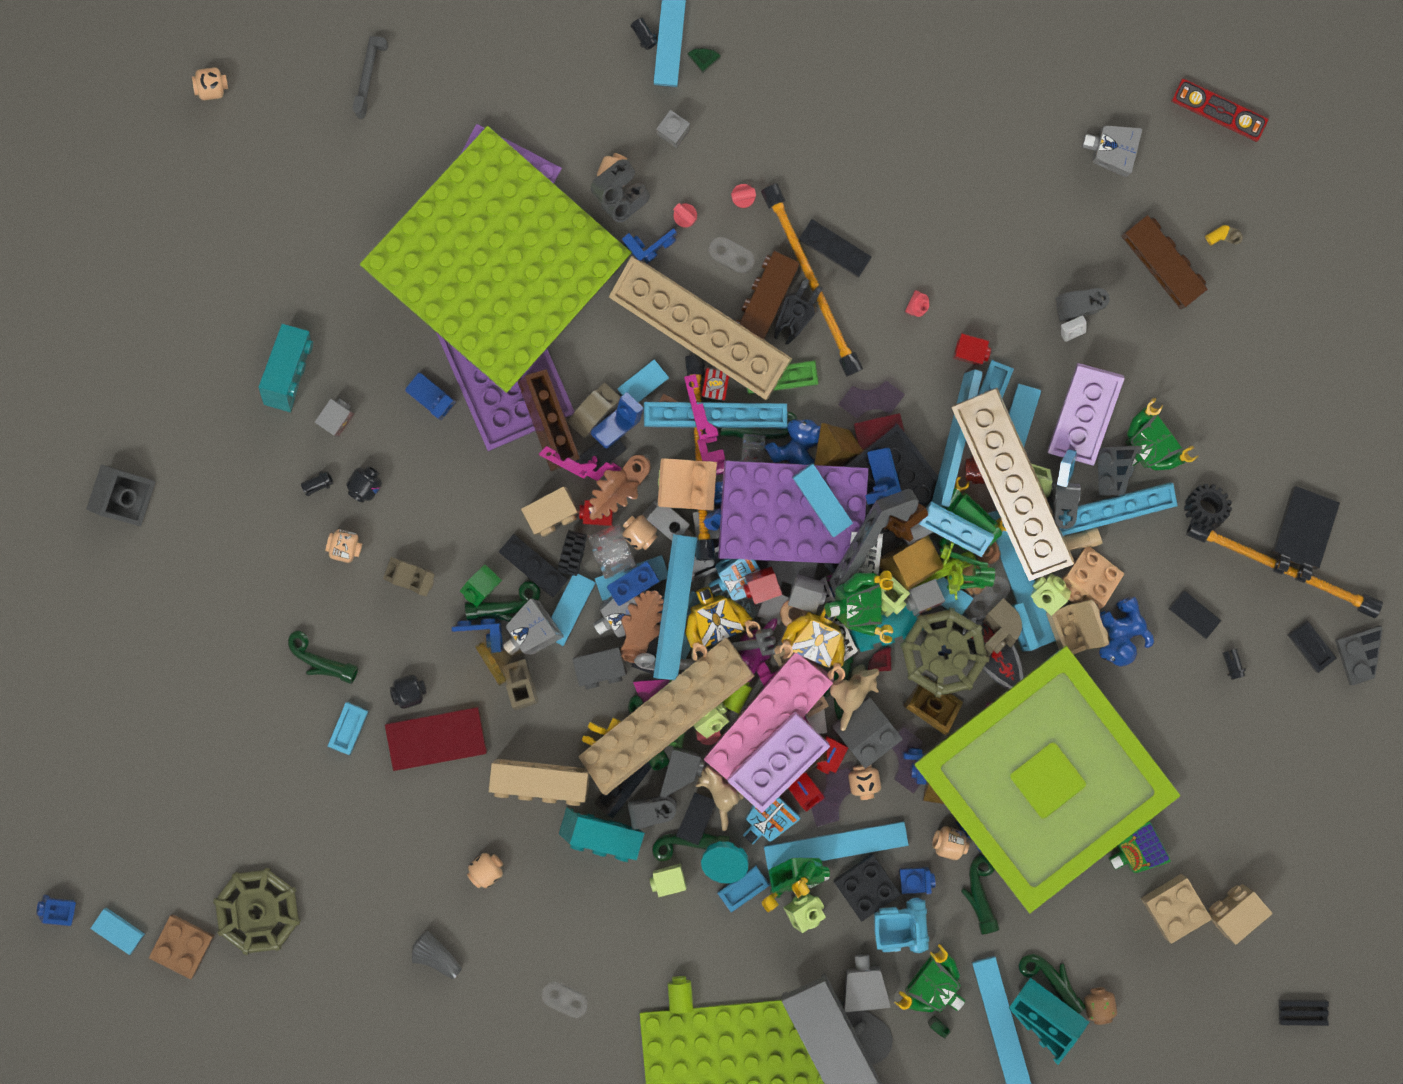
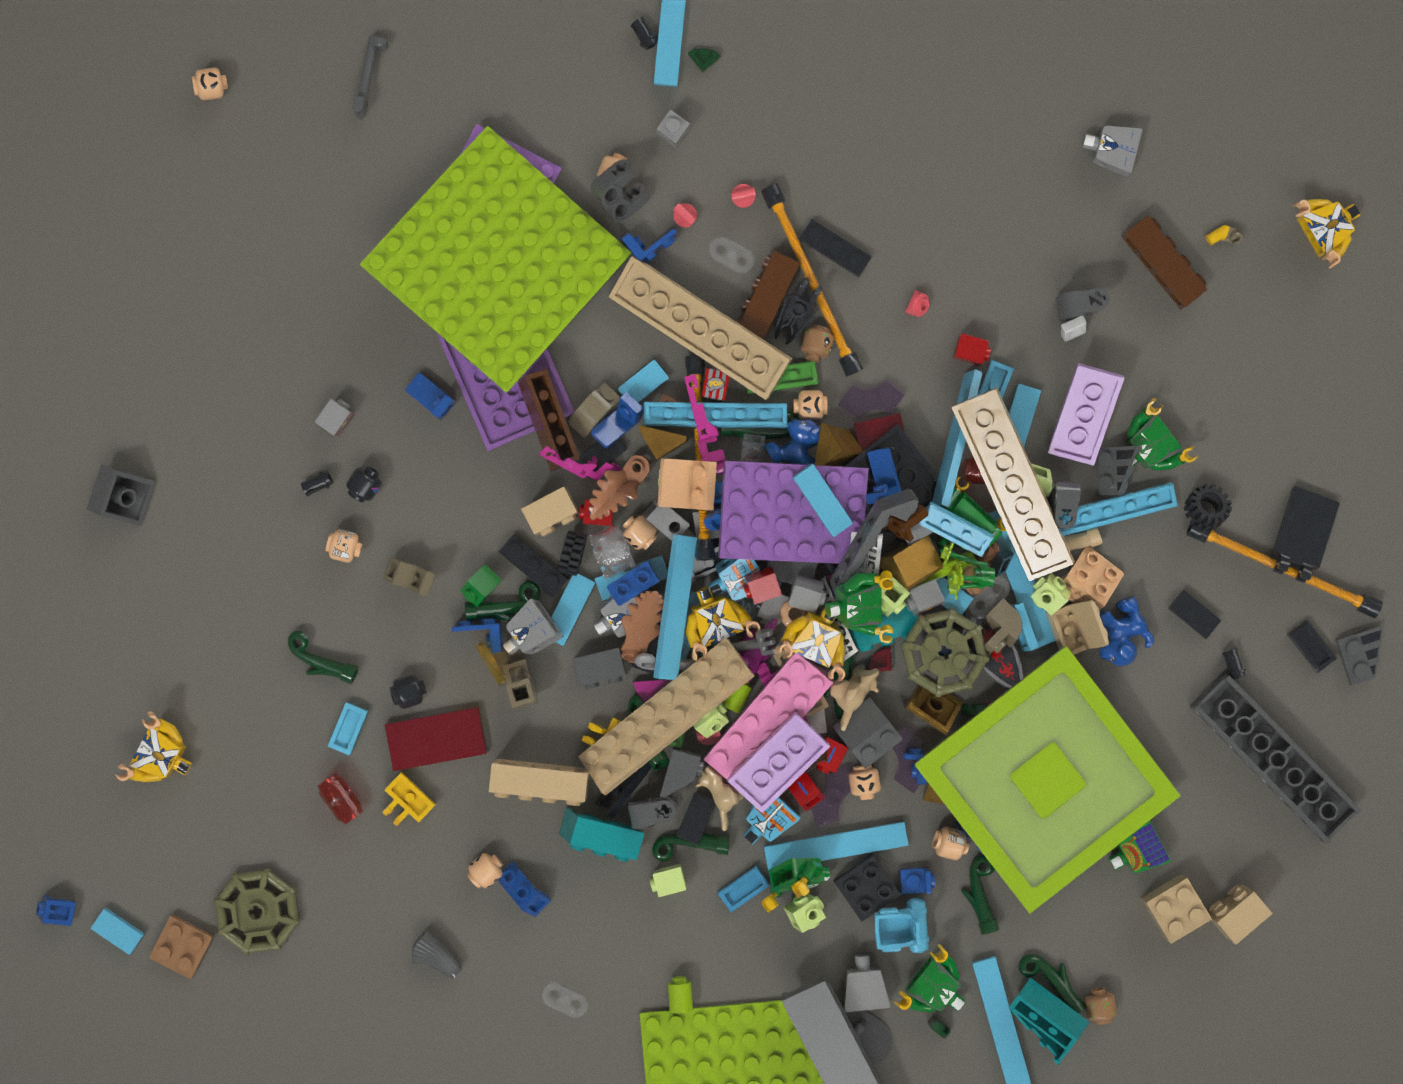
(157, 754): none -> torso
(285, 367): teal wedge -> none
(345, 809): none -> clear red piece
(409, 797): none -> yellow hinge
(522, 890): none -> blue bracket
(661, 442): none -> pearl gold slope
(724, 862): teal tile -> none
(810, 405): none -> light nougat head
(816, 343): none -> medium nougat head
(972, 709): none -> dark green tile
(1002, 561): none -> black tile
(1067, 468): medium azure tile -> none
(1219, 110): tile -> none
(1274, 758): none -> dark grey tile
(1305, 1022): black tile -> none
(1327, 227): none -> torso

